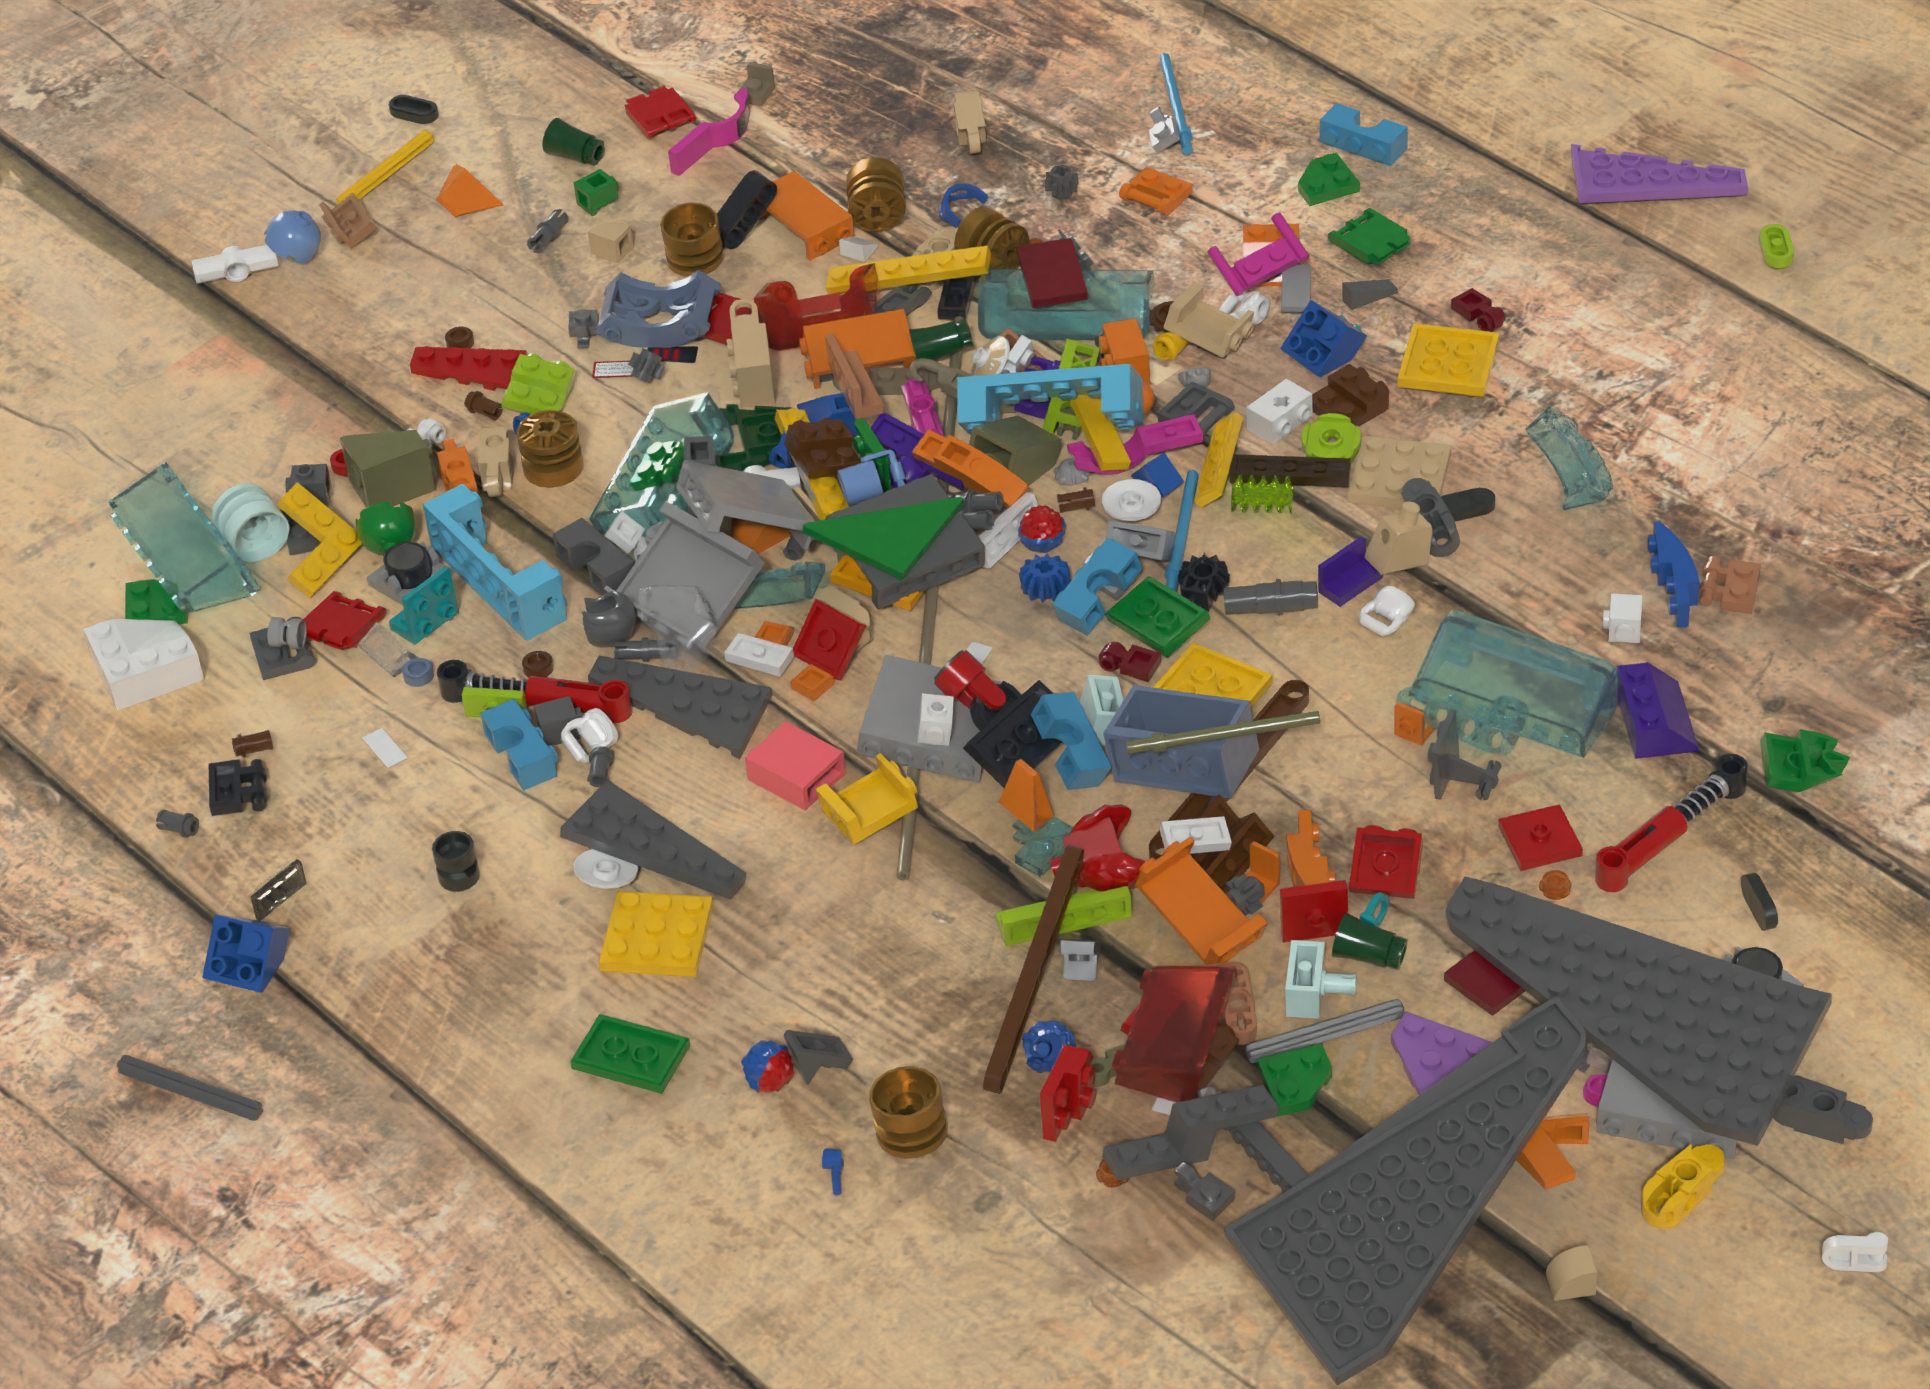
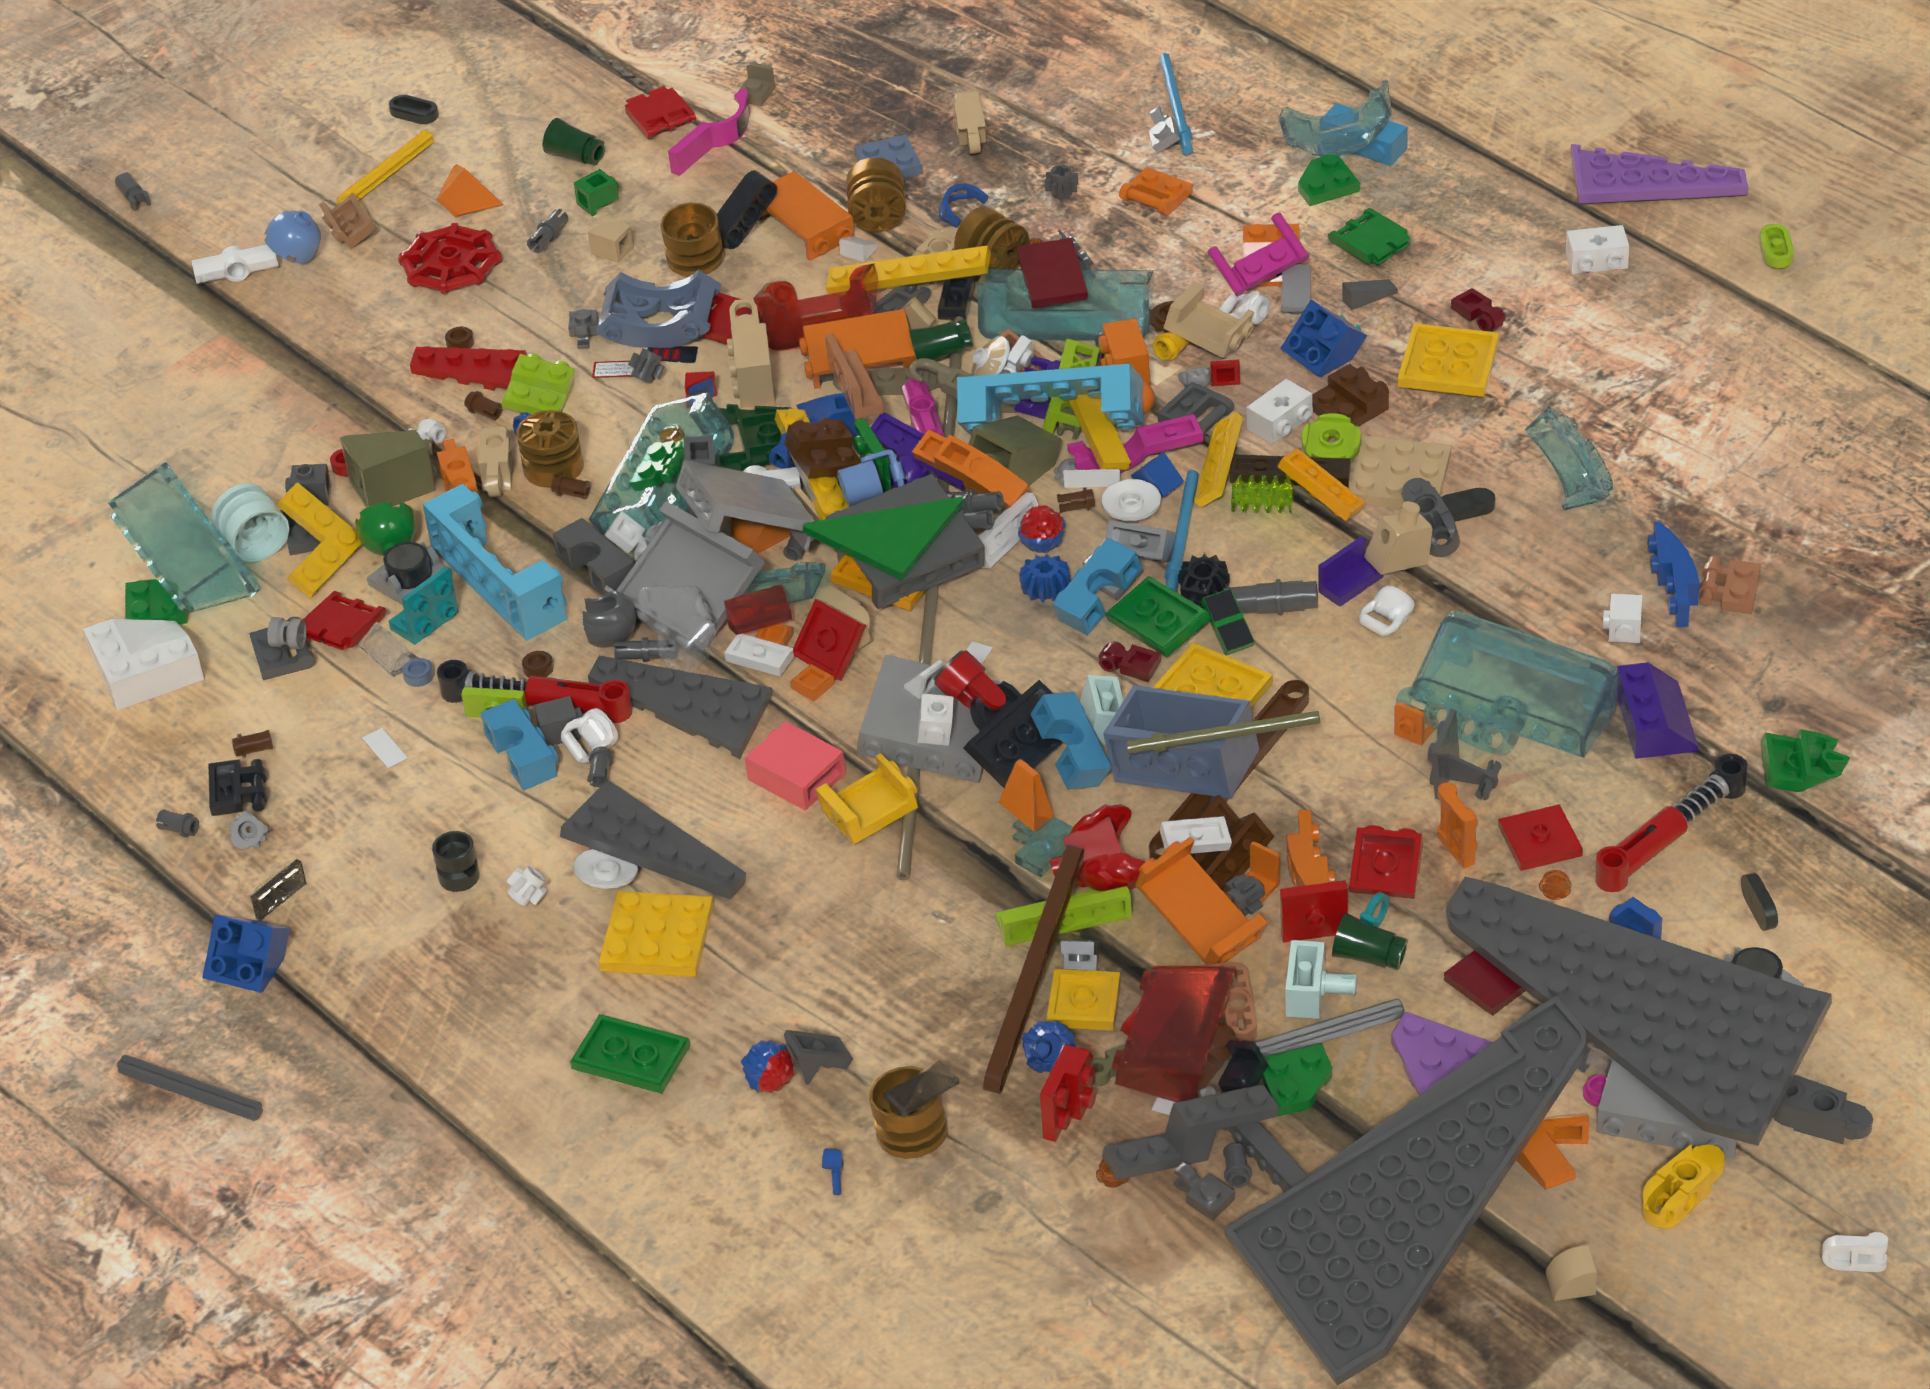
(131, 190): none -> dark grey bar
(241, 837): none -> light grey animal
(449, 258): none -> red plate
(526, 885): none -> white gear
(570, 486): none -> reddish brown pin
(670, 433): none -> clear orange tile
(700, 383): none -> slope
(757, 609): none -> clear red slope
(895, 149): none -> sand blue plate
(917, 314): none -> tan brick
(921, 1088): none -> clear smoke slope
(924, 681): none -> white slope
(1084, 999): none -> yellow plate
(1090, 478): none -> white sticker
(1225, 372): none -> red slope
(1228, 622): none -> black tile
(1237, 1171): none -> dark grey pin
(1244, 1067): none -> black bracket
(1321, 484): none -> light orange plate
(1339, 132): none -> clear light blue windscreen
(1457, 826): none -> orange plate
(1597, 249): none -> white brick
(1637, 917): none -> blue bracket

